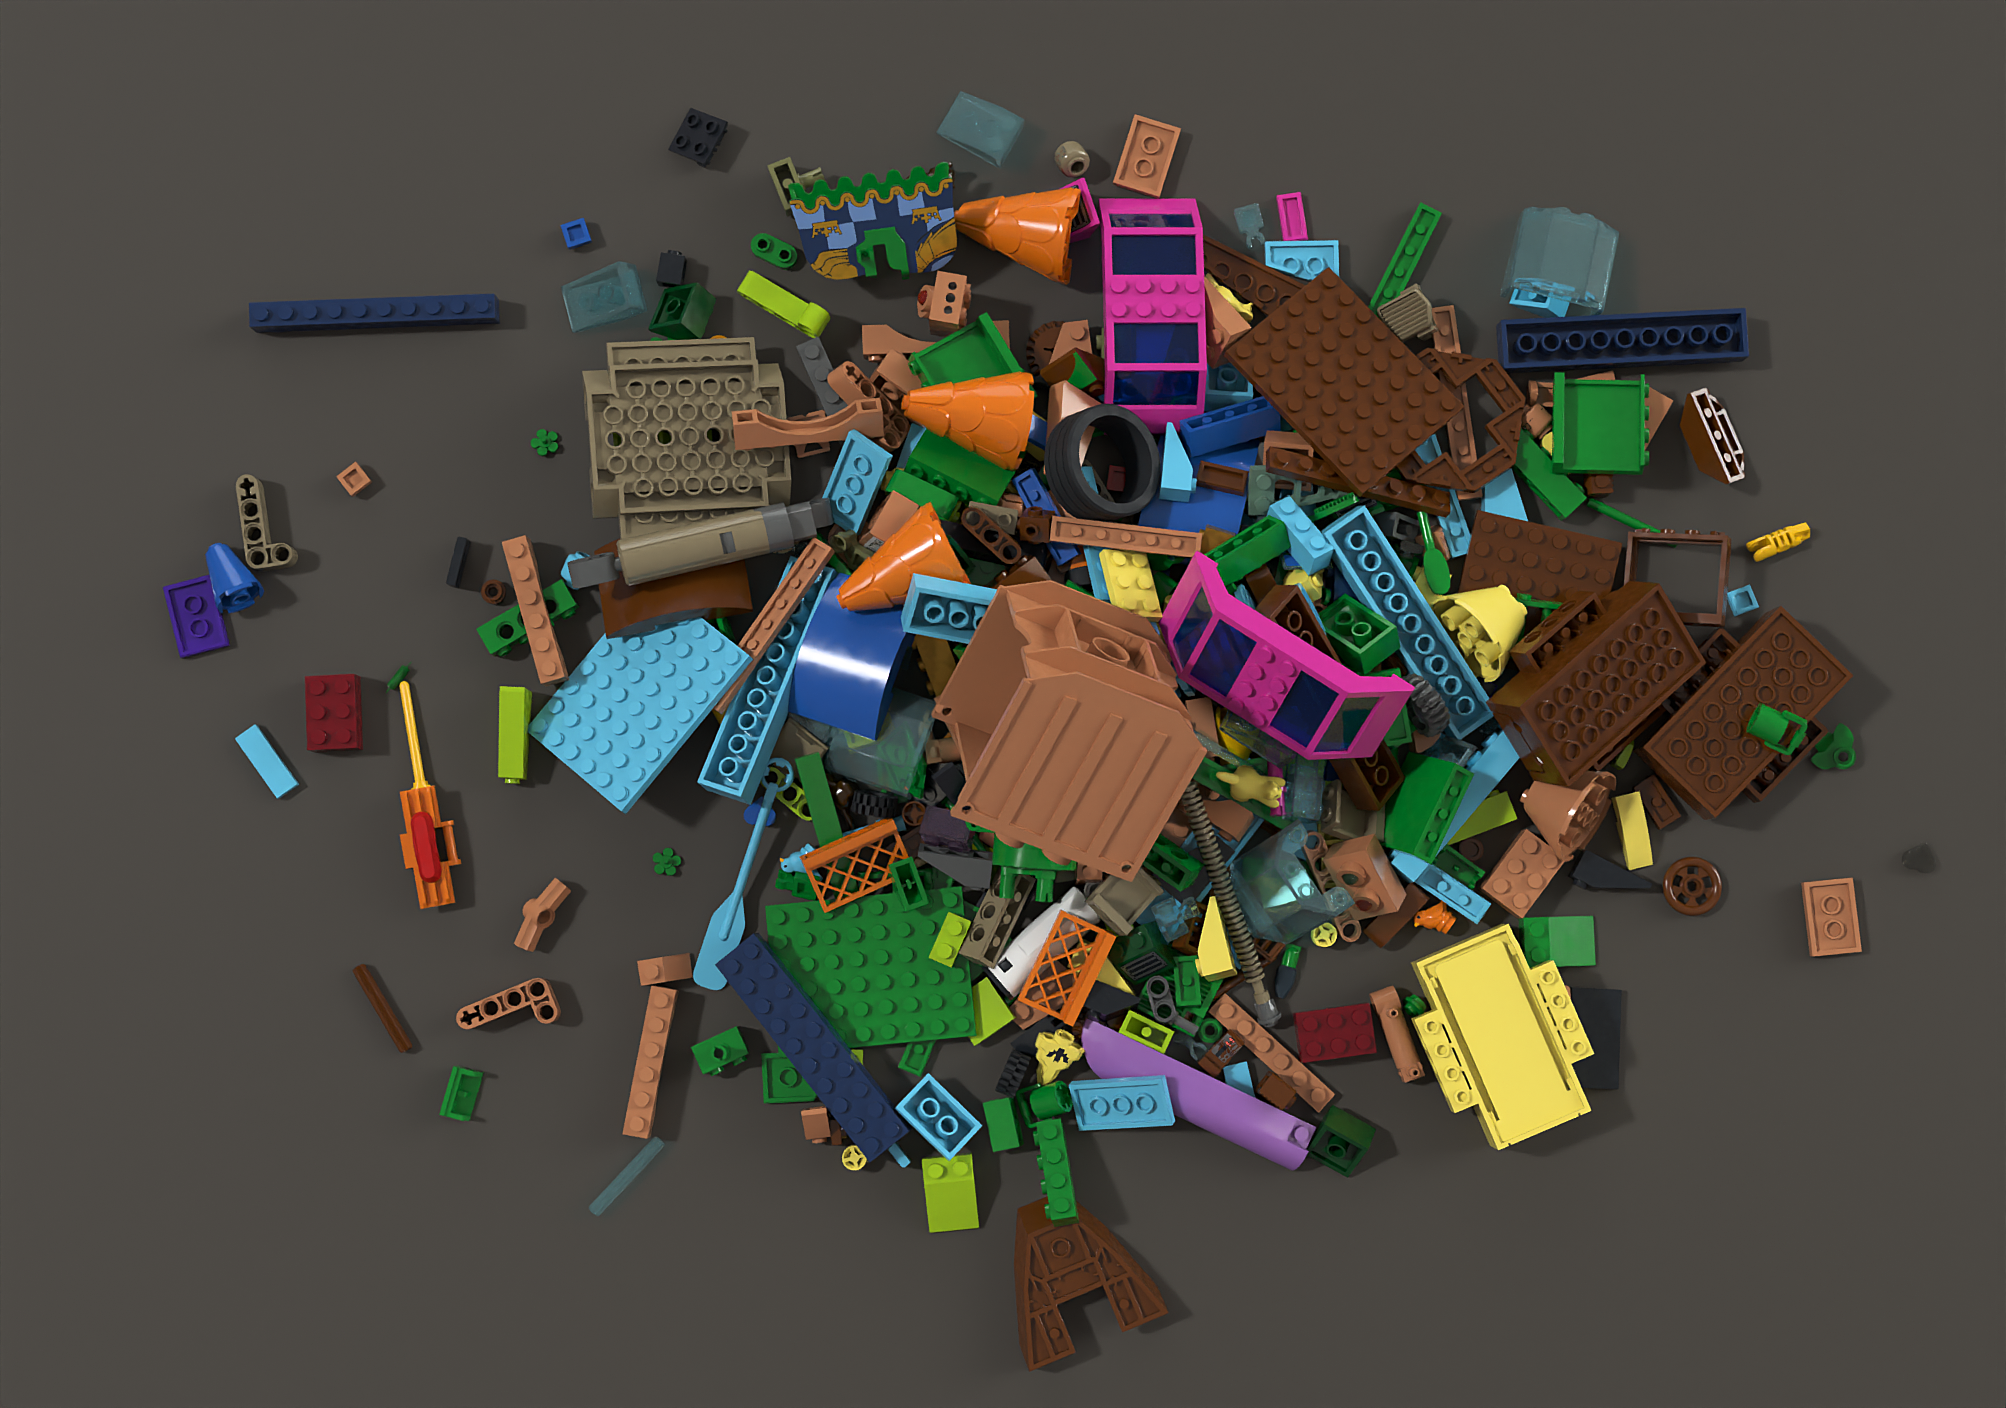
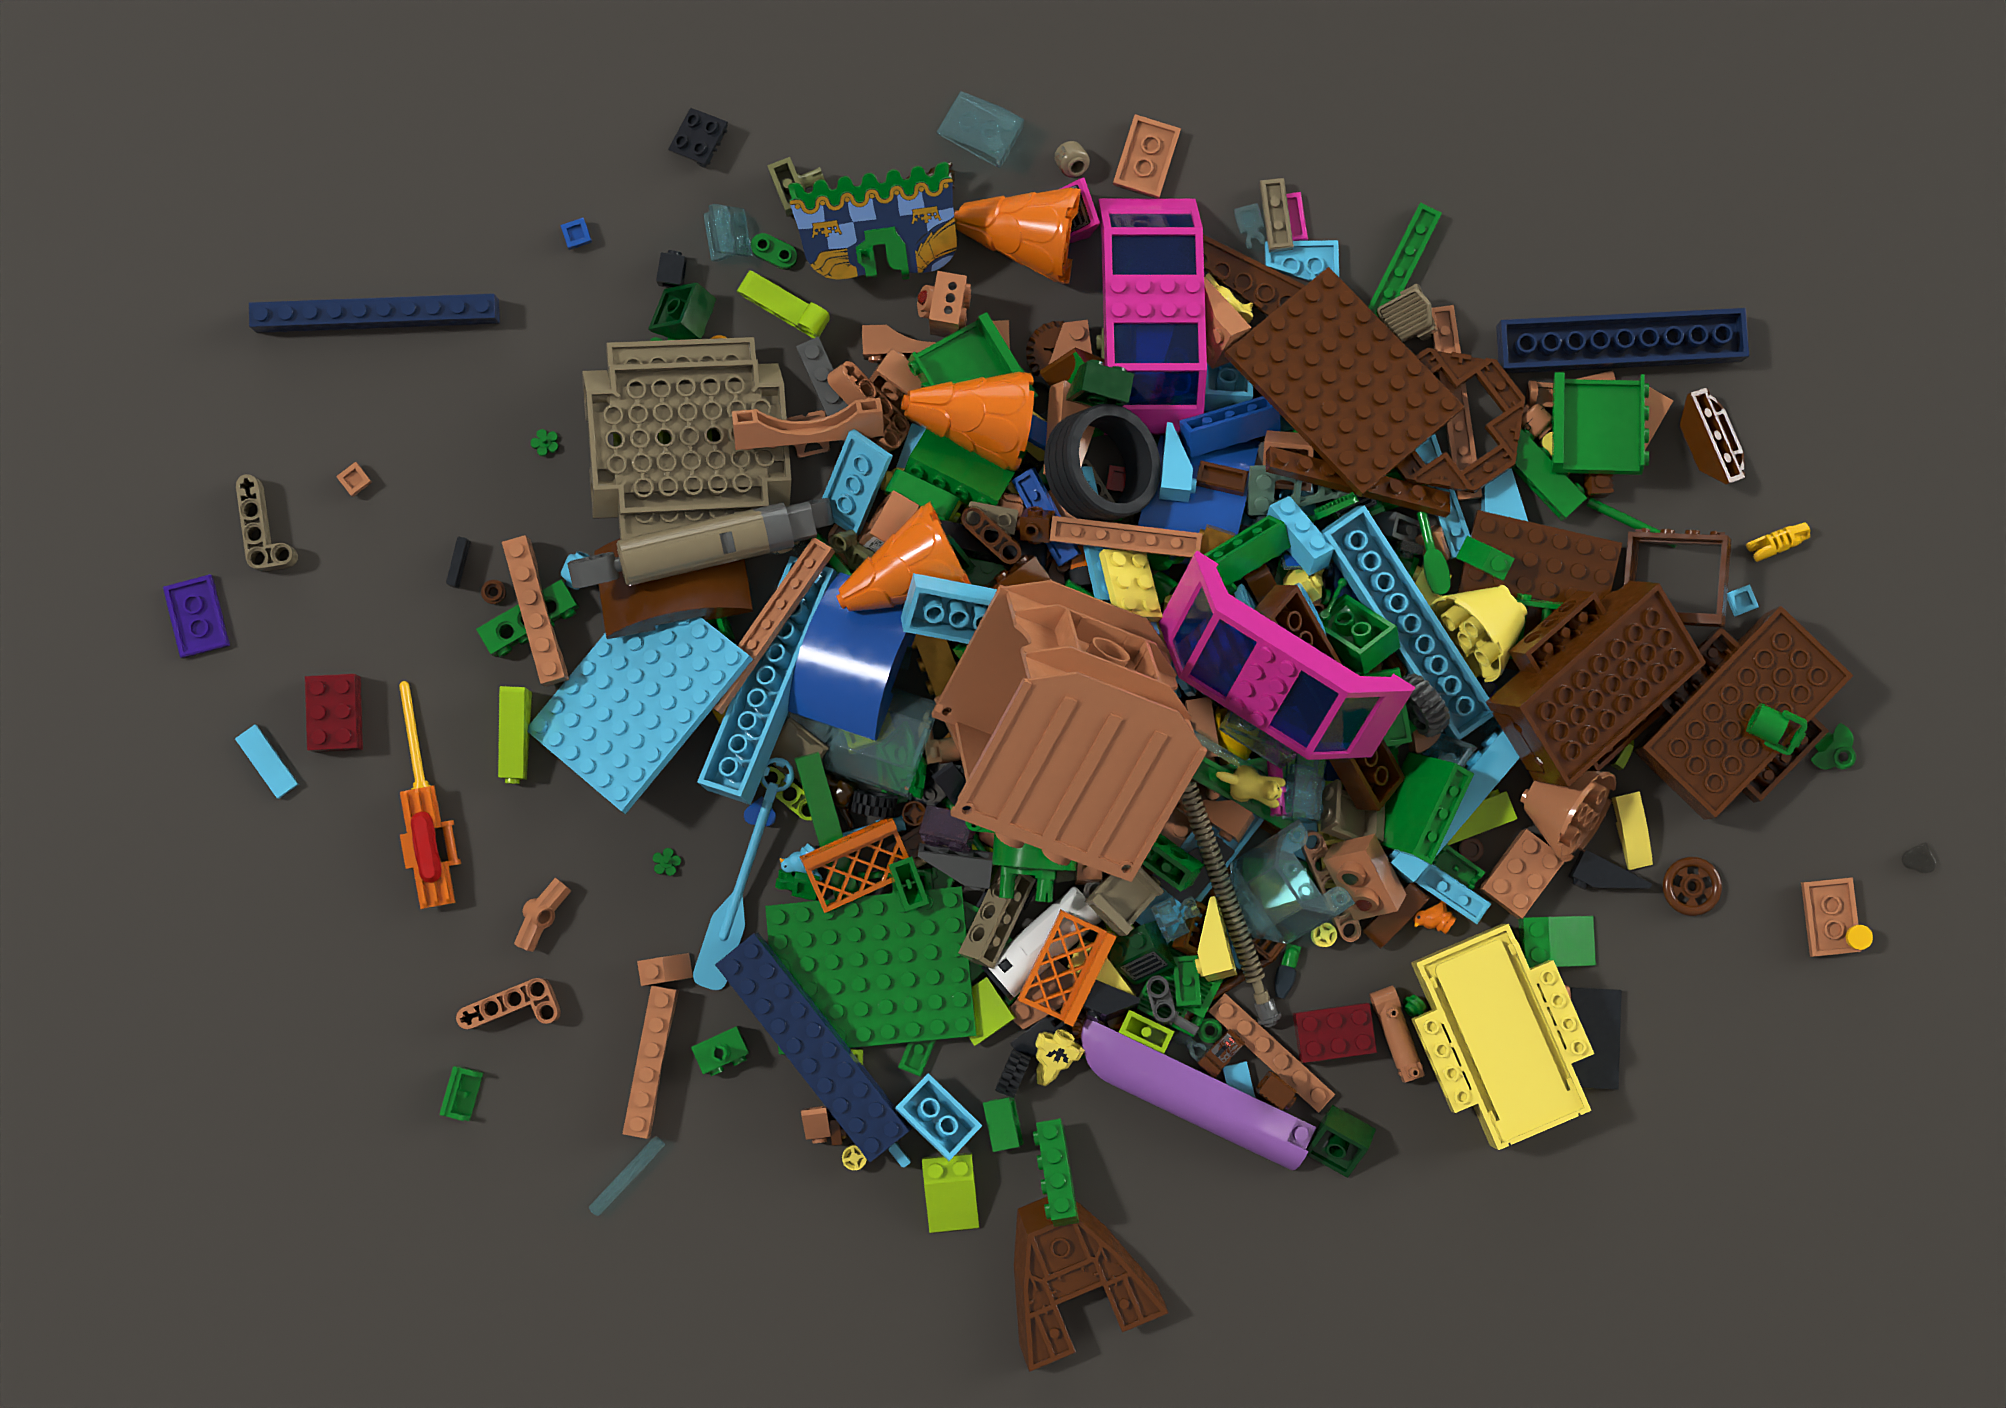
(231, 580): blue cone -> none
(382, 1008): reddish brown axle -> none
(398, 677): green piece -> none
(604, 297): clear light blue slope -> none
(727, 232): none -> clear light blue bracket
(783, 1081): green tile -> none
(950, 939): lime plate -> none
(1045, 1102): green piece -> none
(1100, 385): none -> dark green slope
(1122, 1103): medium azure plate -> none
(1276, 215): none -> dark tan tile
(1325, 614): none -> green hinge
(1485, 558): none -> green slope
(1539, 304): medium azure slope -> none
(1562, 257): clear light blue windscreen -> none
(1656, 802): reddish brown plate -> none
(1859, 937): none -> yellow tile

